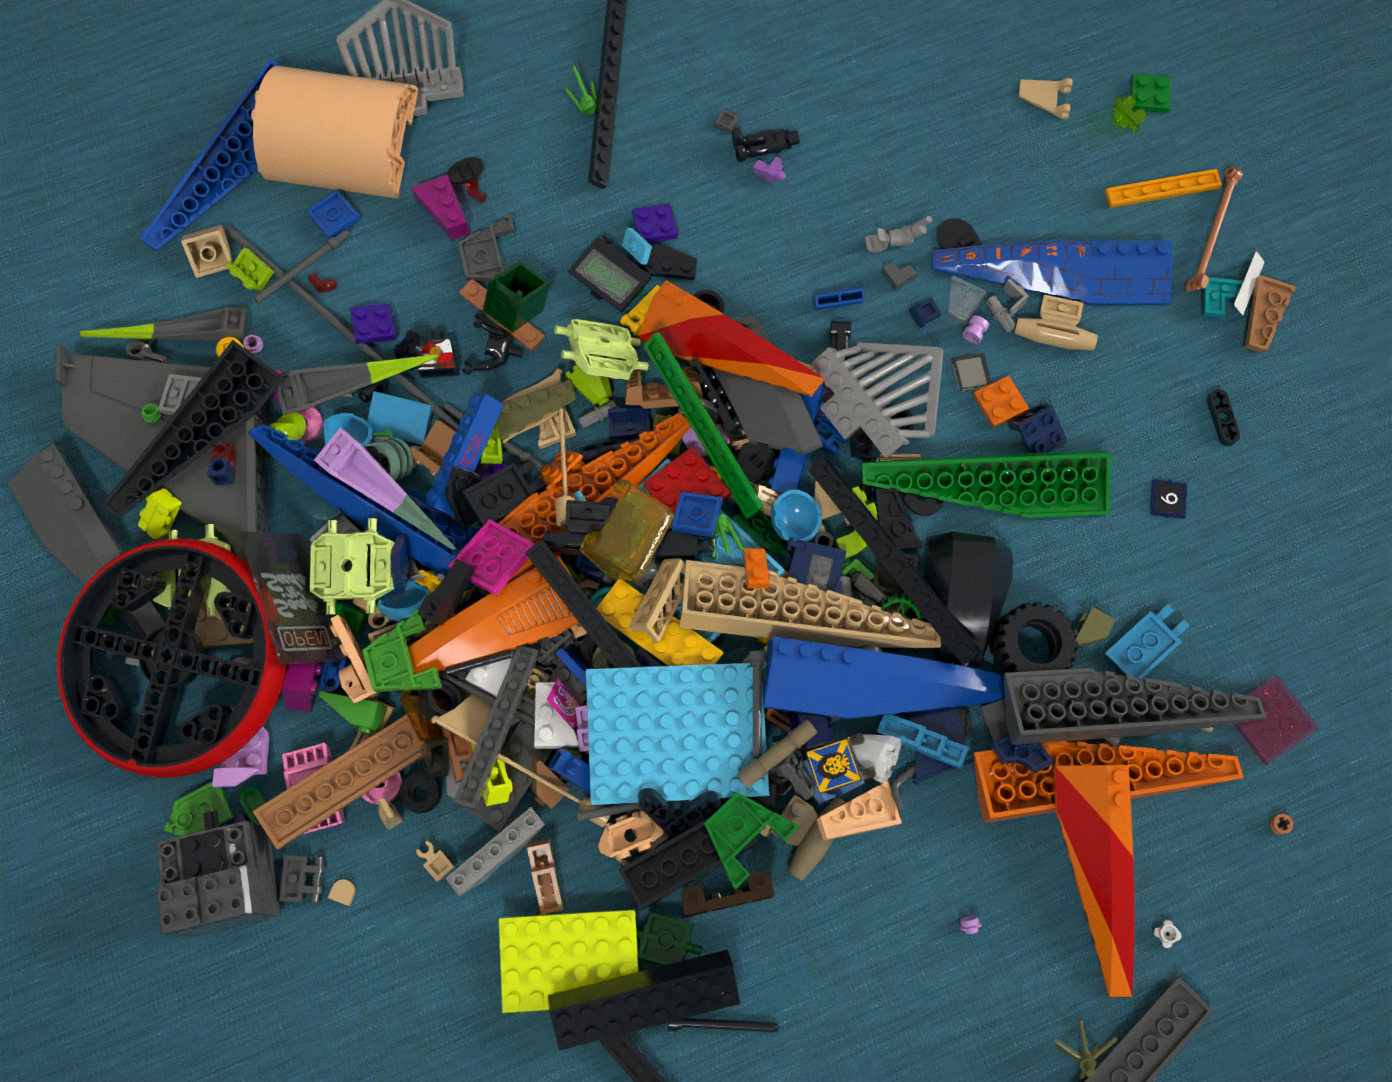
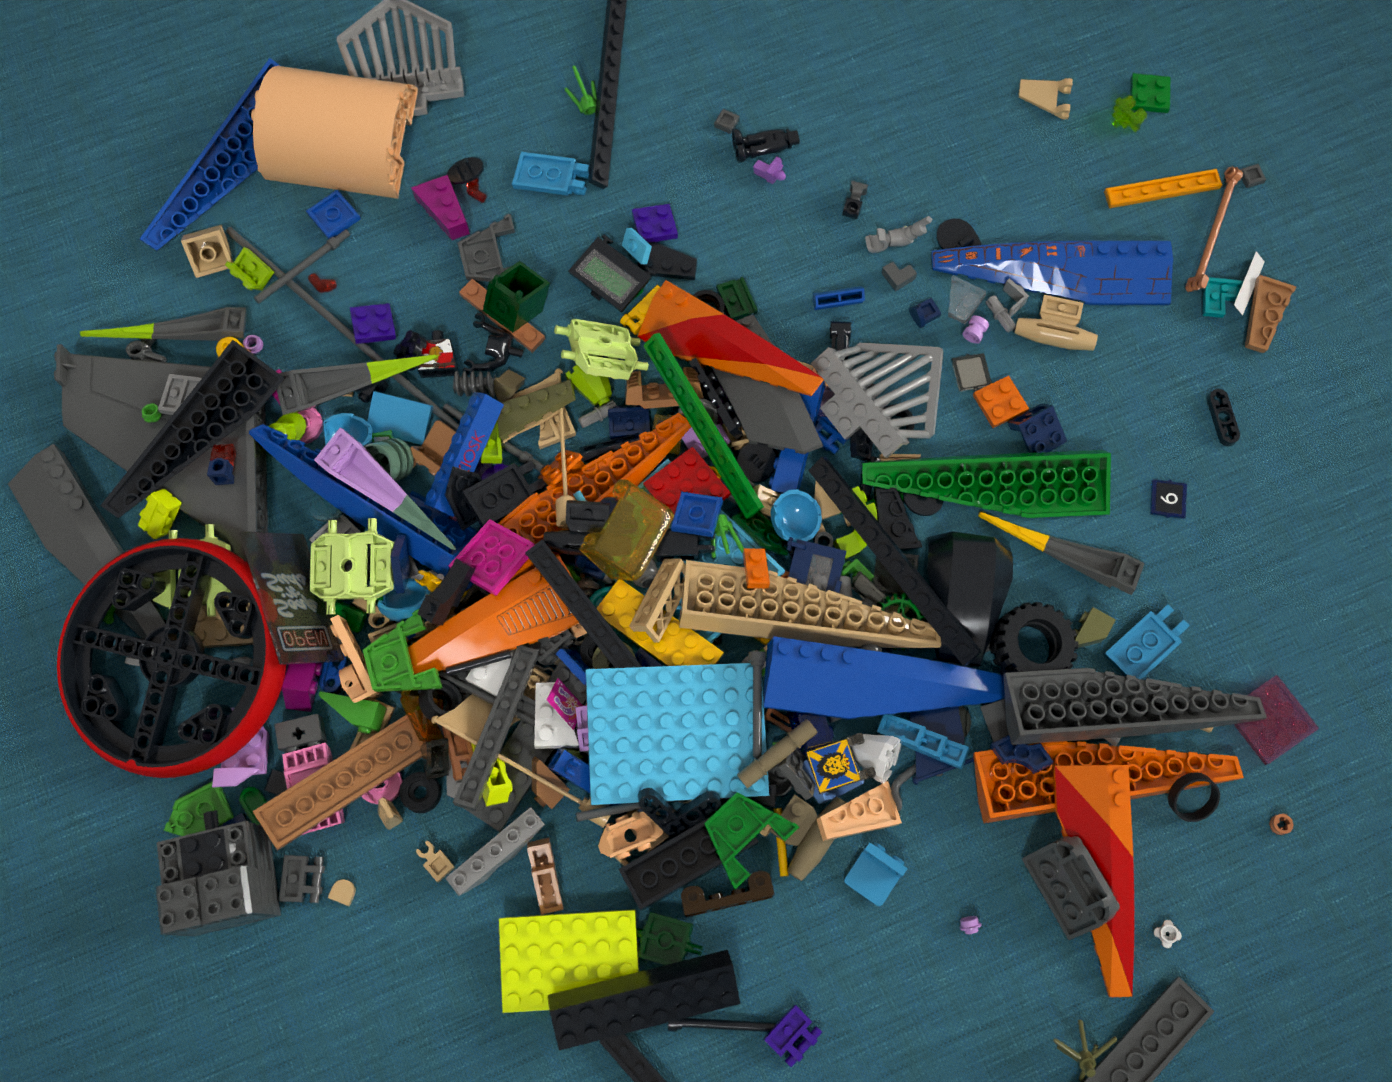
(276, 782): none -> black slope
(288, 733): none -> dark grey brick
(473, 384): none -> dark grey piece
(507, 385): none -> dark tan tile
(550, 174): none -> dark azure tile
(737, 299): none -> dark green plate
(782, 854): none -> yellow bar
(788, 1030): none -> dark purple plate
(853, 205): none -> leg
(875, 873): none -> dark azure bracket
(1072, 886): none -> dark grey plate
(1101, 565): none -> dark grey plate
(1183, 782): none -> black tyre
(1252, 176): none -> dark grey tile

